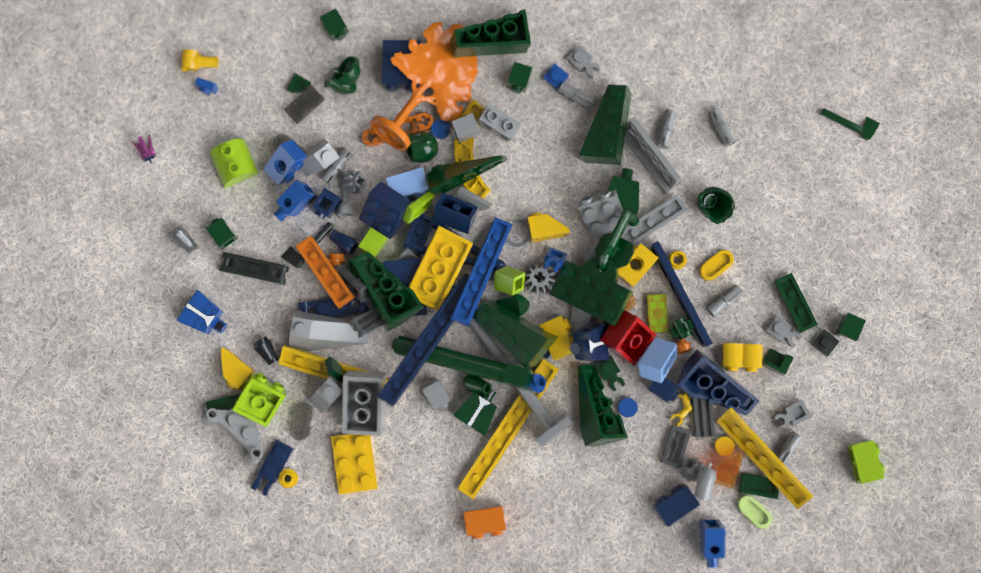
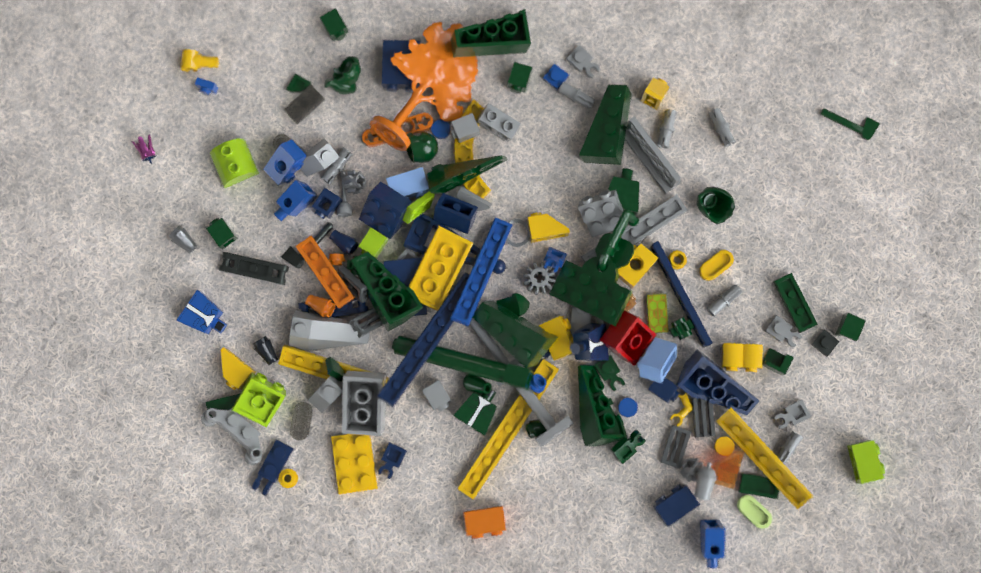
(322, 306): none -> orange cone
(393, 457): none -> dark blue plate
(509, 280): lime brick -> none
(535, 429): none -> dark green cone
(626, 447): none -> dark green plate
(655, 93): none -> yellow slope
(683, 346): orange plate -> none

